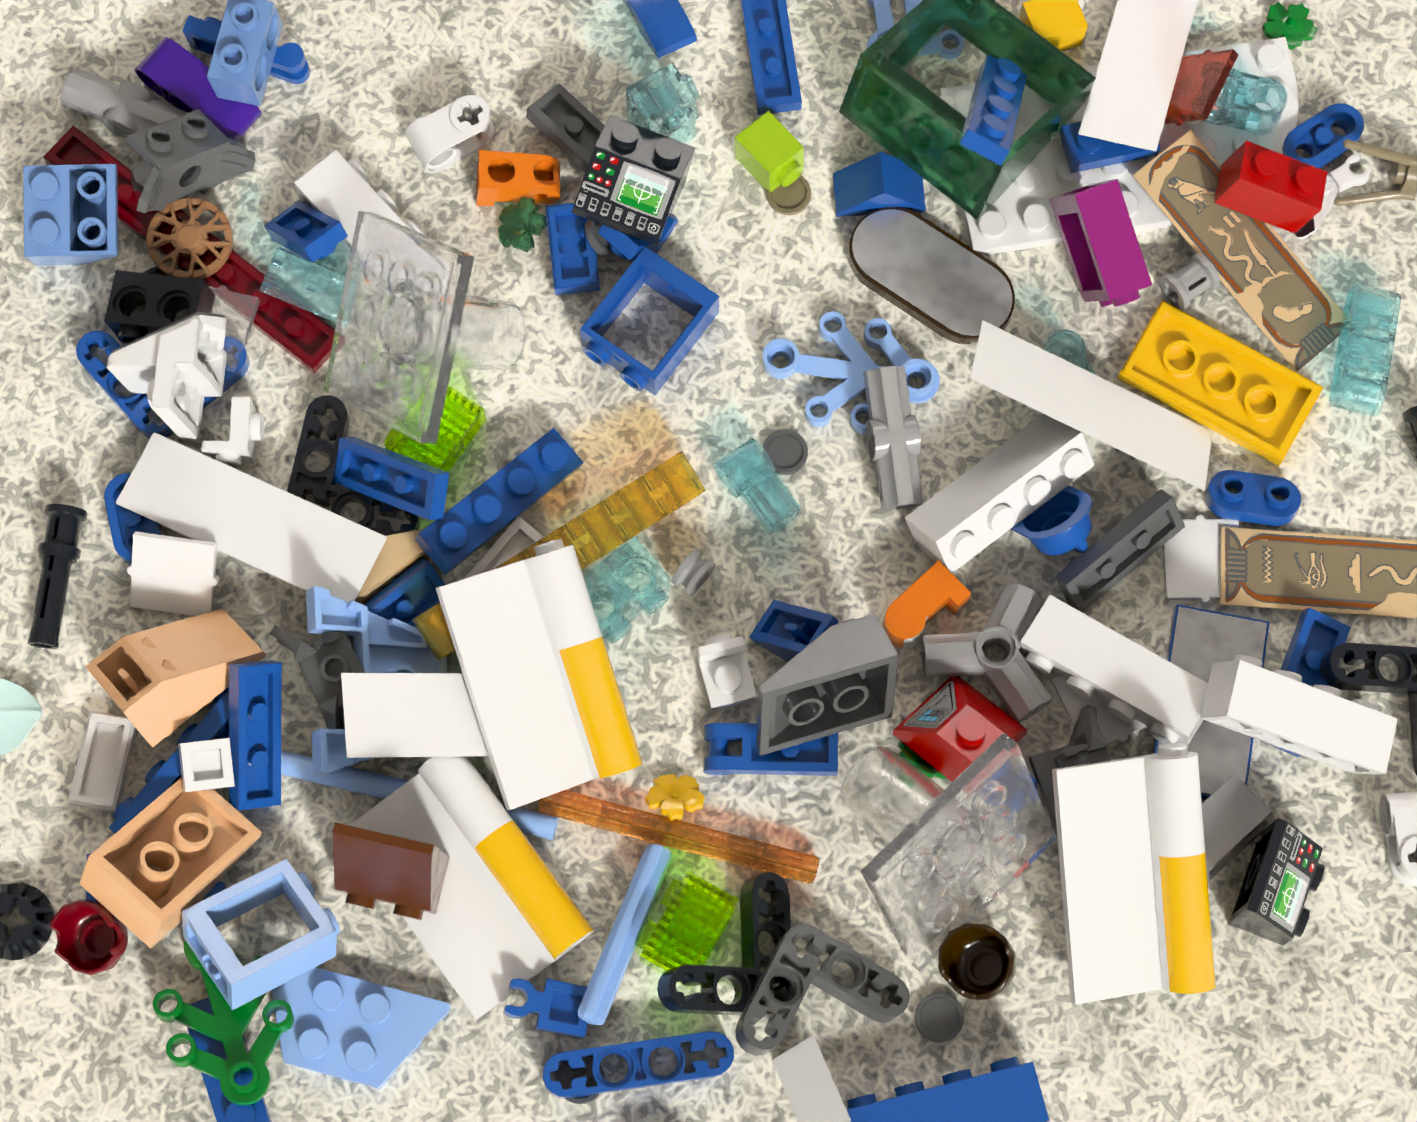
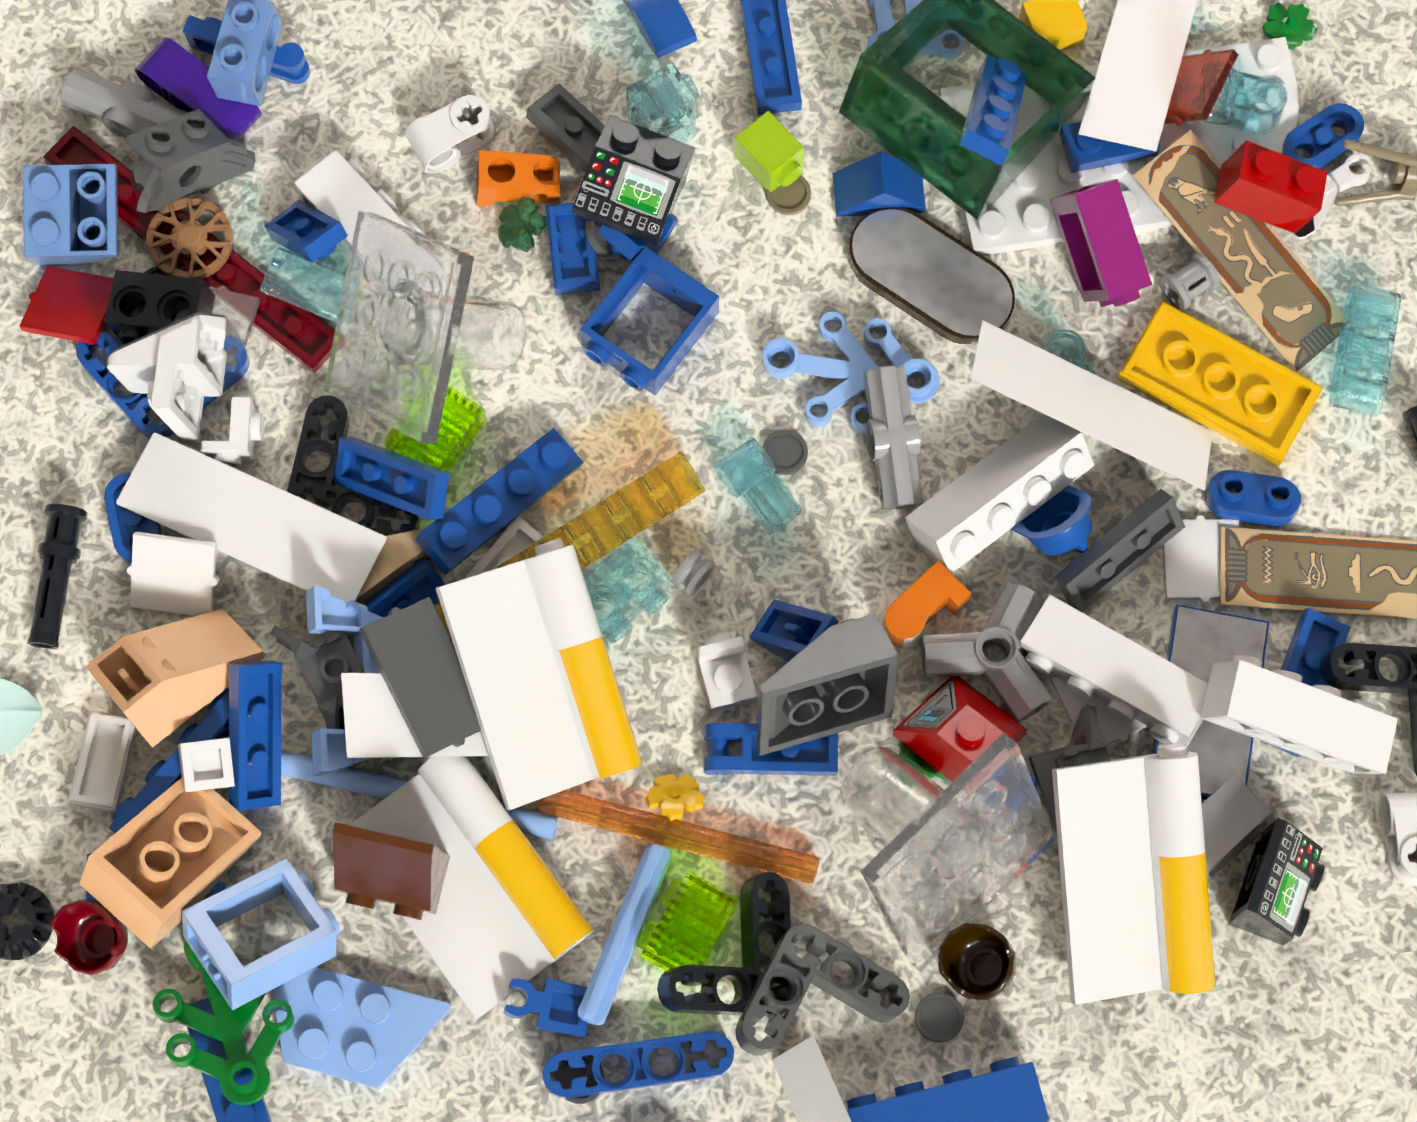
(68, 305): none -> red piece
(423, 676): none -> dark grey piece

